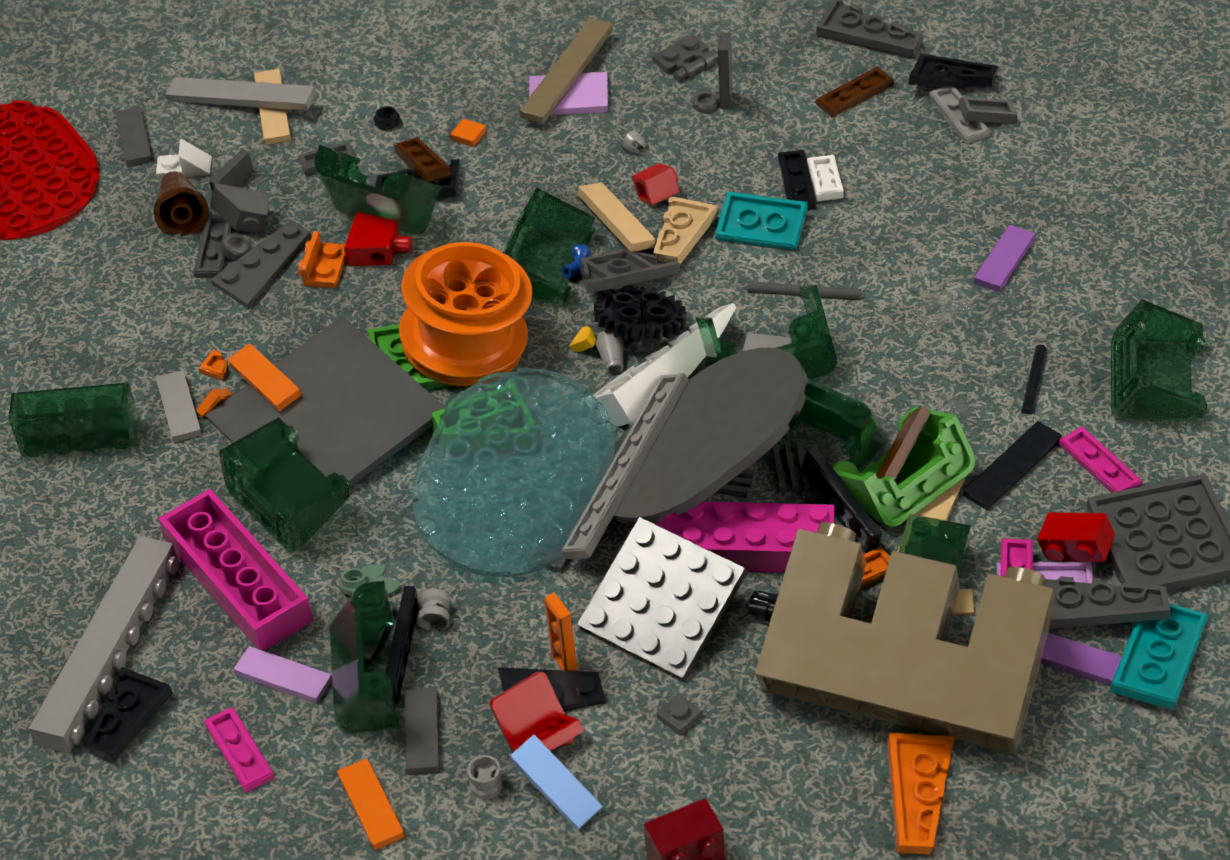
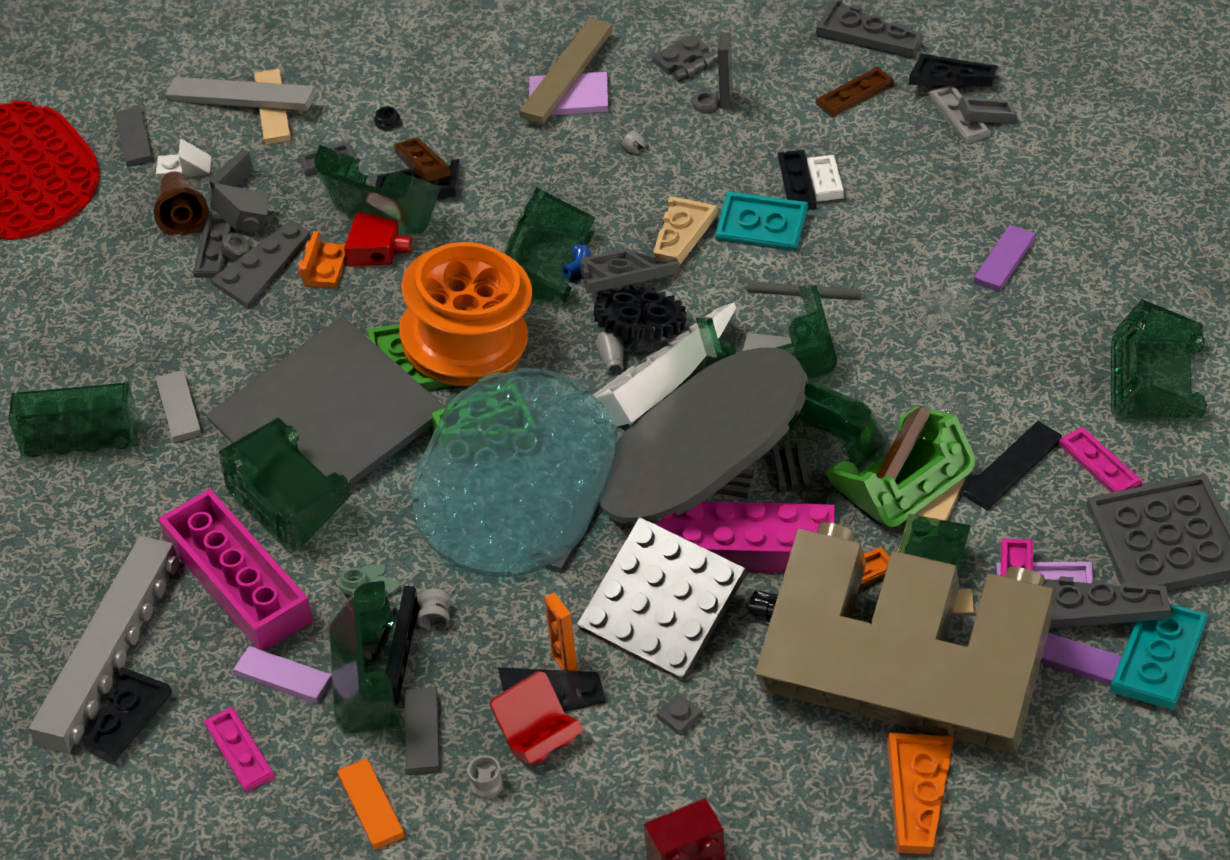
(212, 399): orange tile -> none
(214, 366): orange tile -> none
(264, 377): orange tile -> none
(468, 132): orange tile -> none
(555, 782): light blue tile -> none
(583, 340): yellow tile -> none
(616, 217): tan tile -> none
(625, 466): light grey tile -> none
(656, 183): red brick -> none
(845, 504): black tile -> none
(1034, 379): black bar -> none
(1076, 537): red brick -> none

